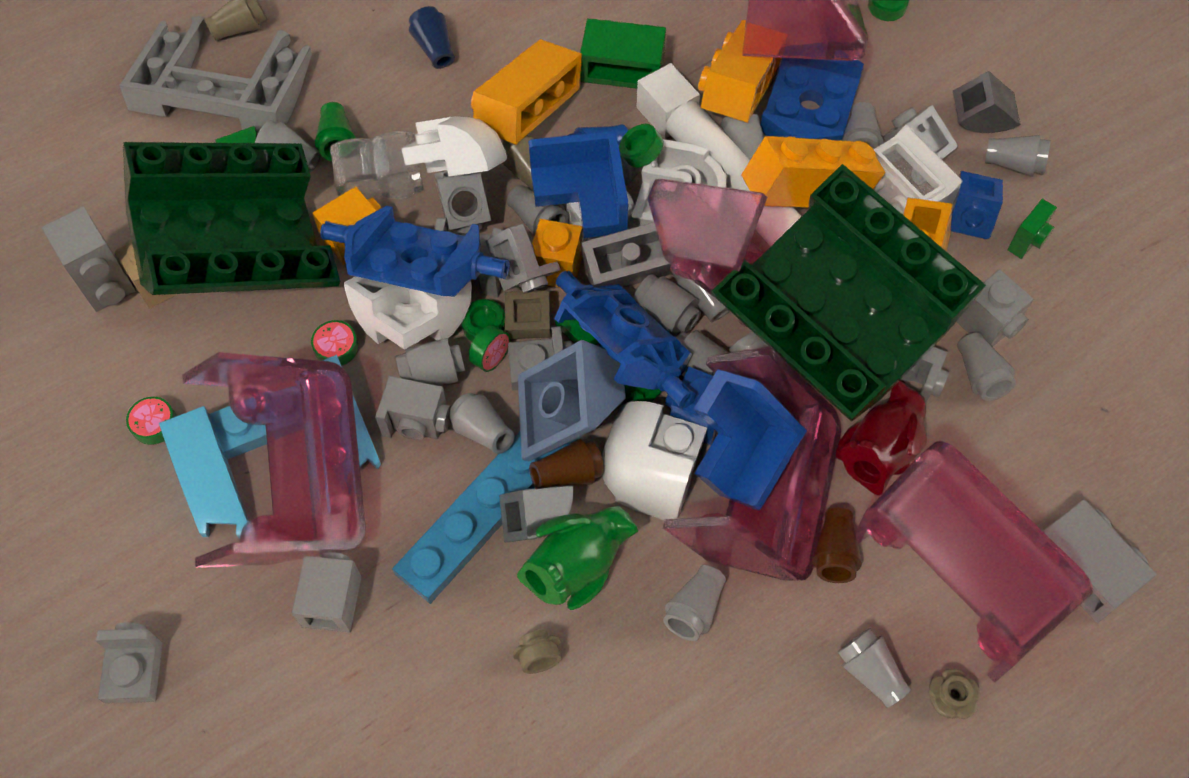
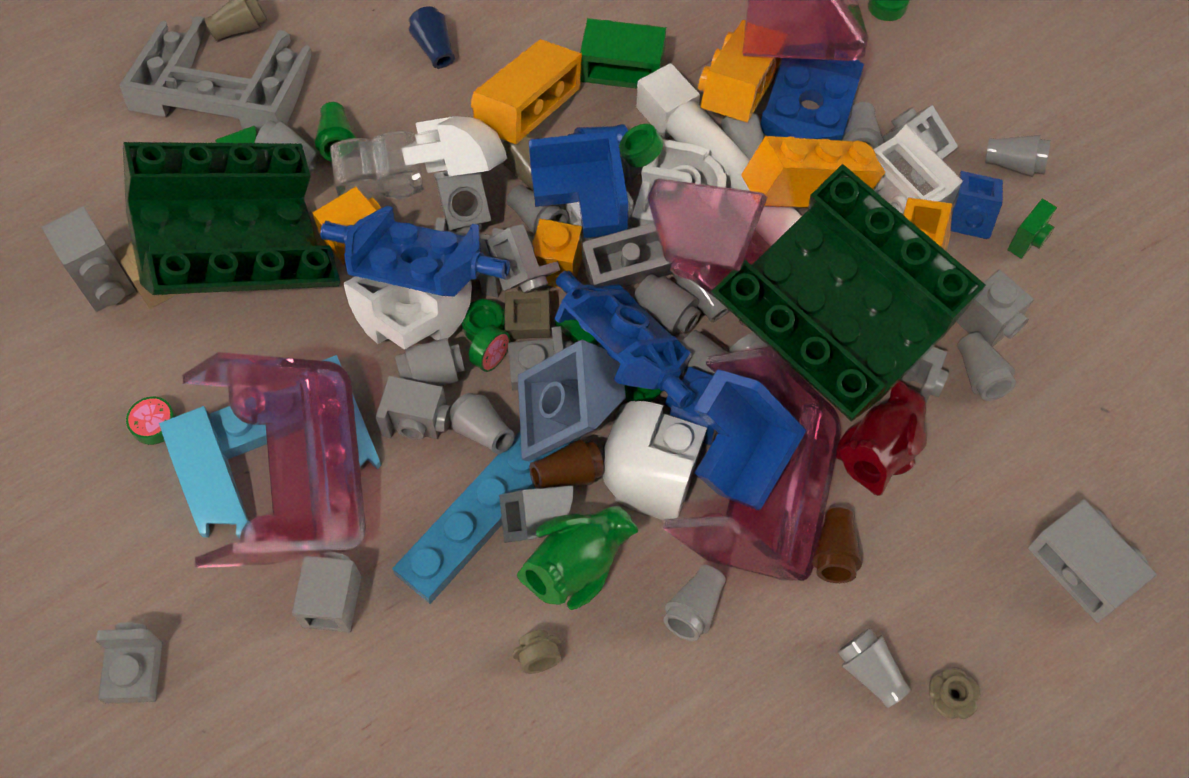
(335, 339): tile -> none
(981, 550): clear pink windscreen -> none
(986, 105): dark grey brick -> none

